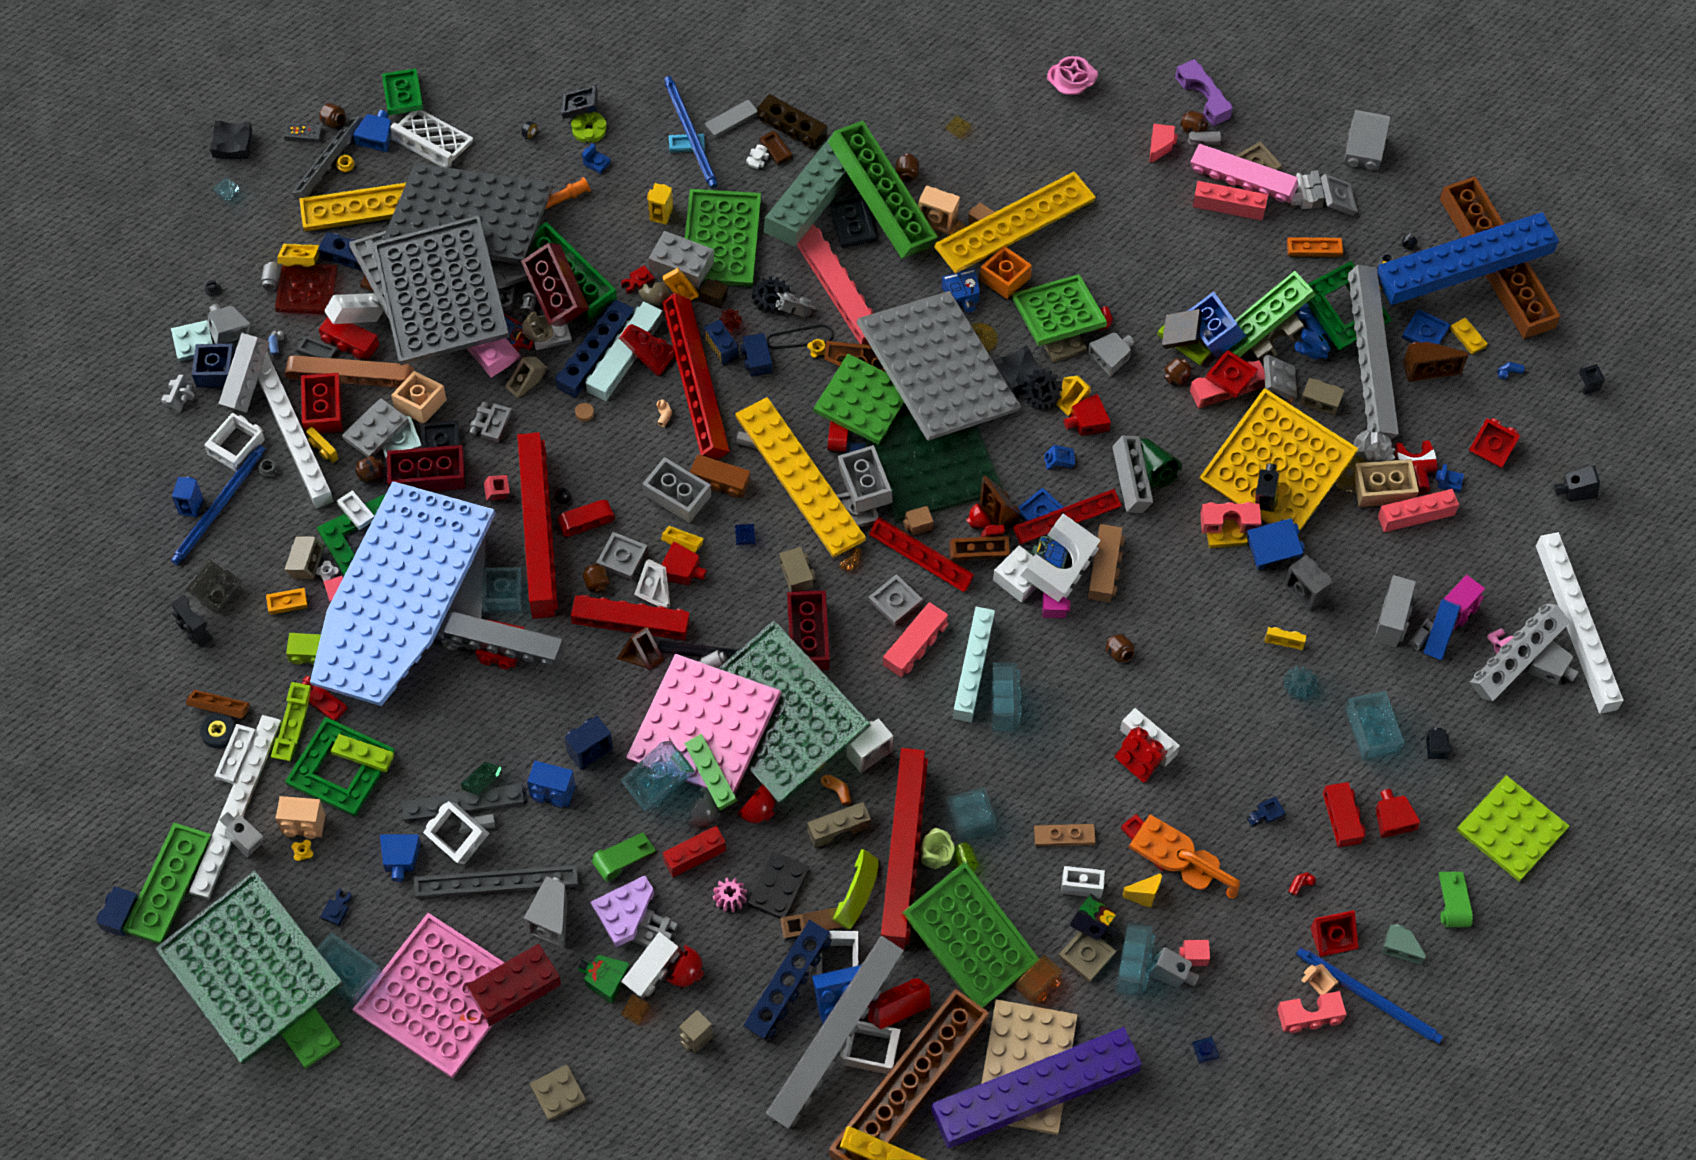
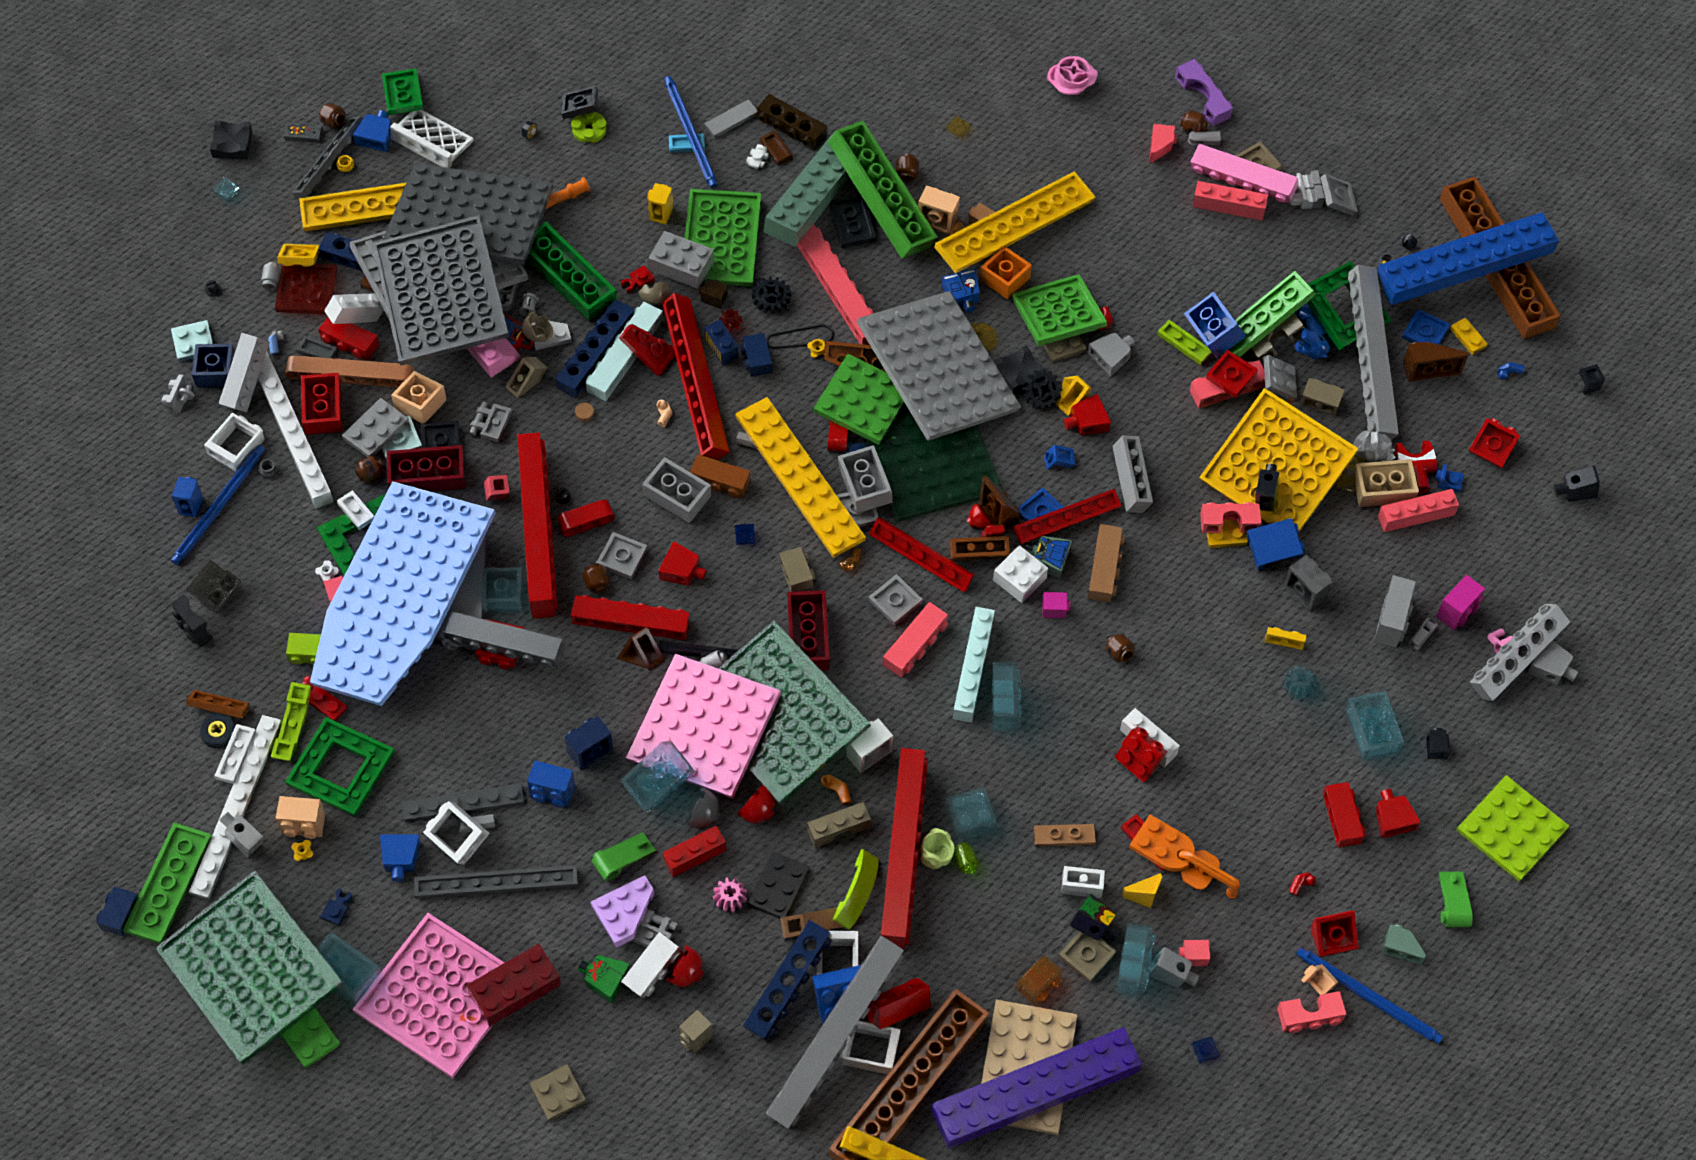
(226, 324): light grey torso -> none
(286, 601): light orange plate -> none
(304, 558): dark tan brick -> none
(325, 449): yellow plate -> none
(362, 753): lime plate -> none
(481, 778): clear green plate -> none
(548, 913): light grey slope -> none
(554, 284): dark red brick -> none
(594, 159): blue bracket -> none
(635, 1009): clear orange slope -> none
(654, 584): white wing -> none
(680, 284): light orange plate -> none
(683, 538): yellow plate -> none
(710, 772): bright green plate -> none
(788, 301): light grey hinge -> none
(918, 521): medium nougat brick -> none
(971, 935): bright green plate -> none
(1057, 581): white arch -> none
(1159, 464): dark green cone -> none
(1177, 371): reddish brown head -> none
(1182, 329): tile -> none
(1268, 810): dark blue plate -> none
(1314, 247): orange plate -> none
(1366, 140): light grey slope -> none
(1442, 629): blue tile -> none
(1581, 626): white brick -> none

